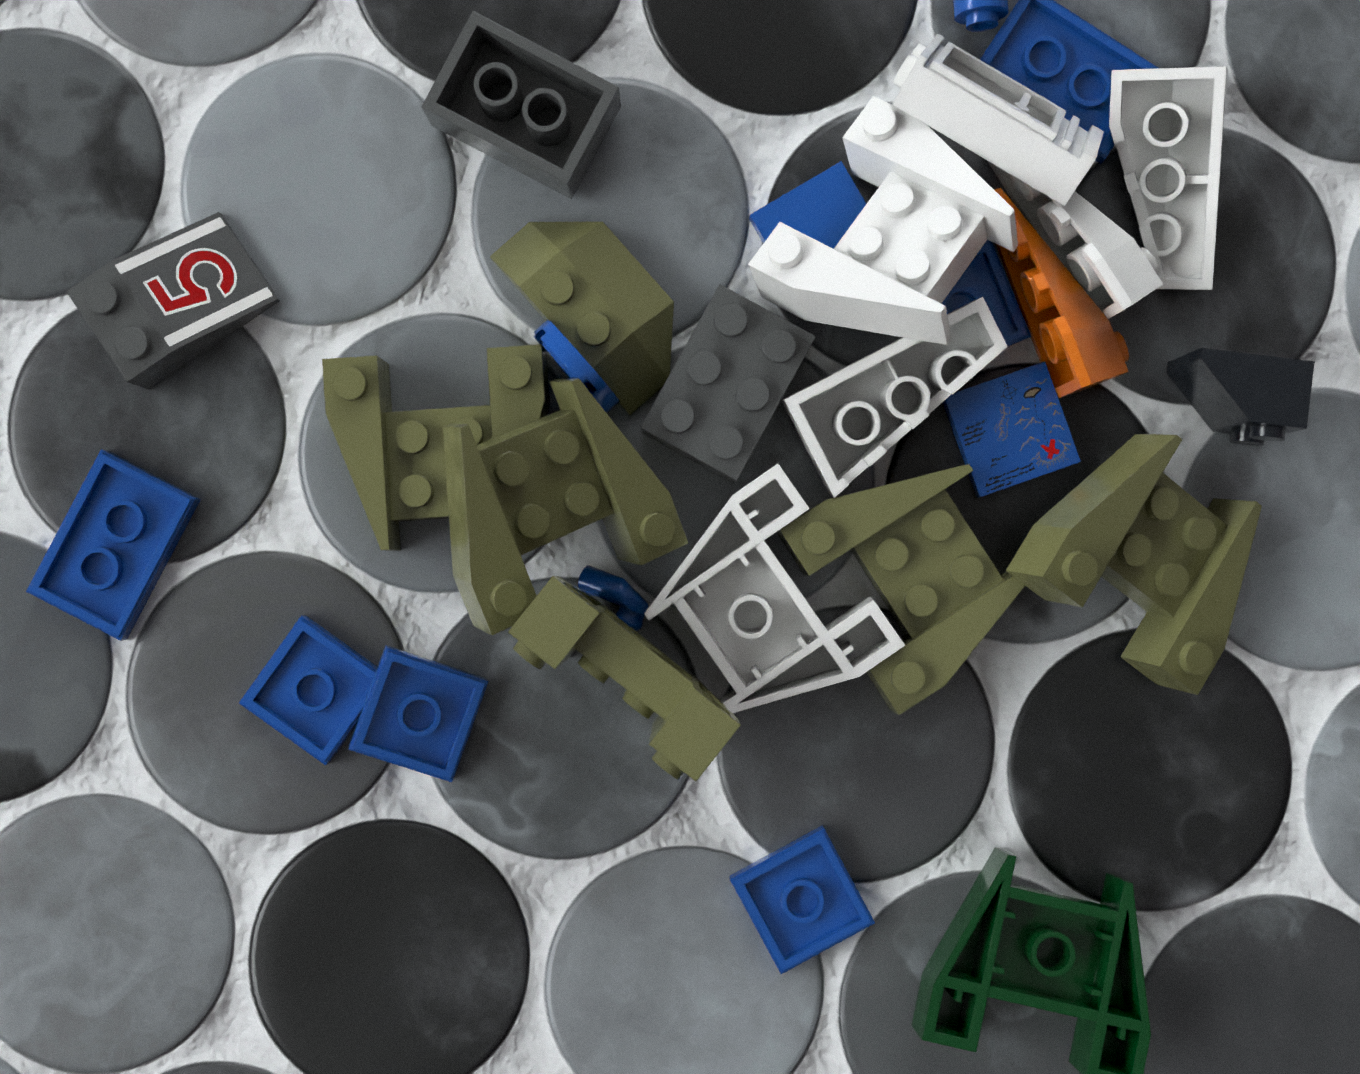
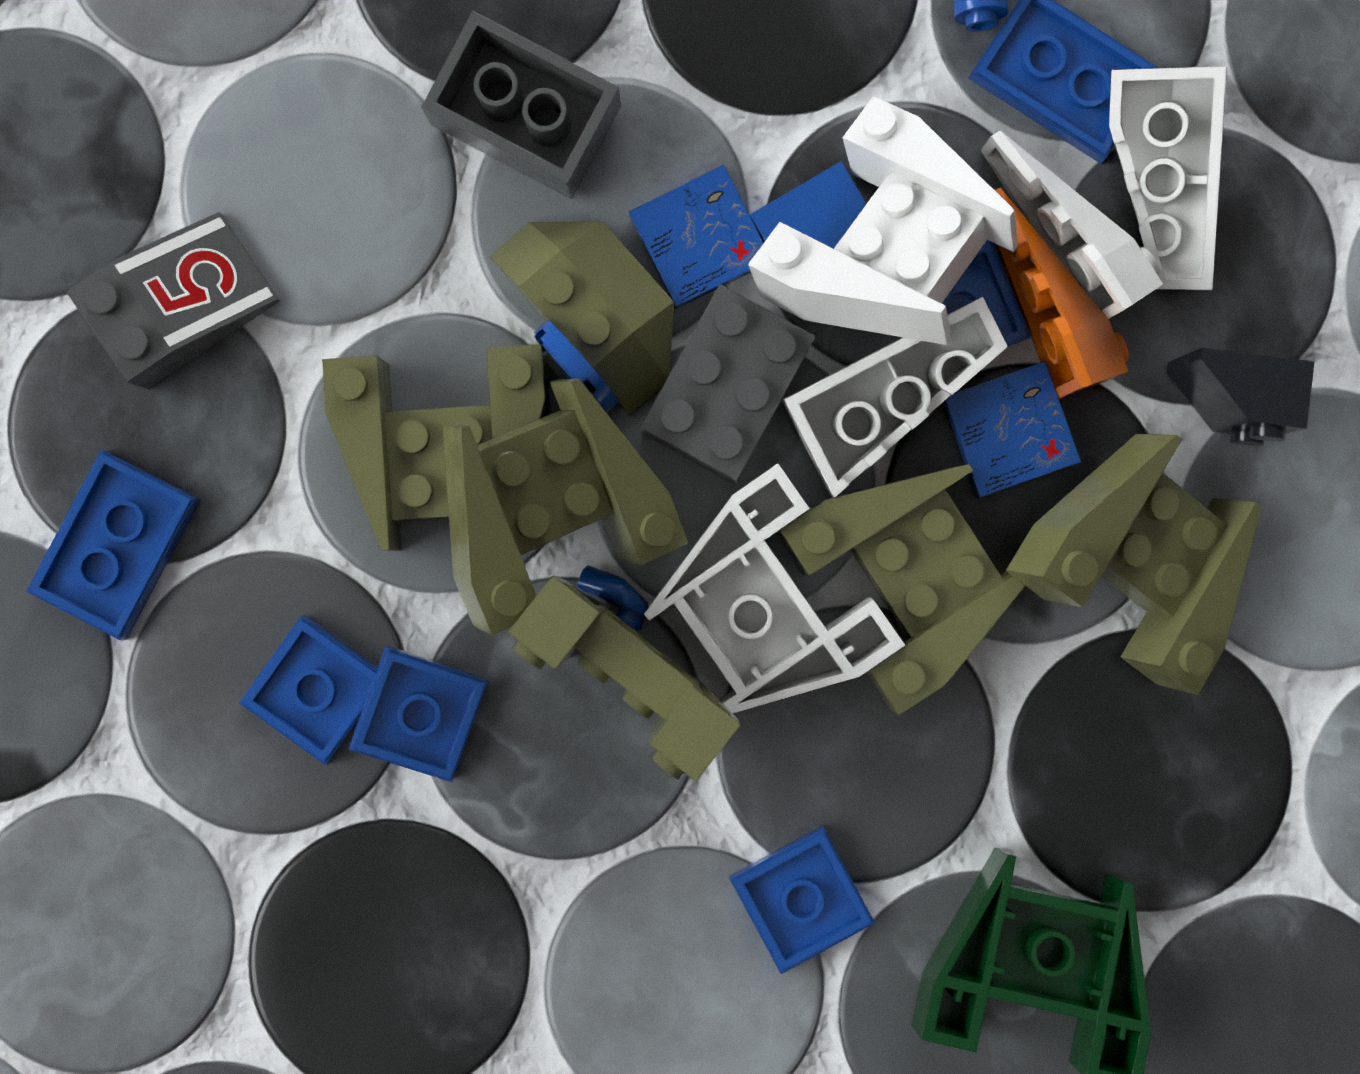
(698, 236): none -> blue tile
(996, 118): white door -> none

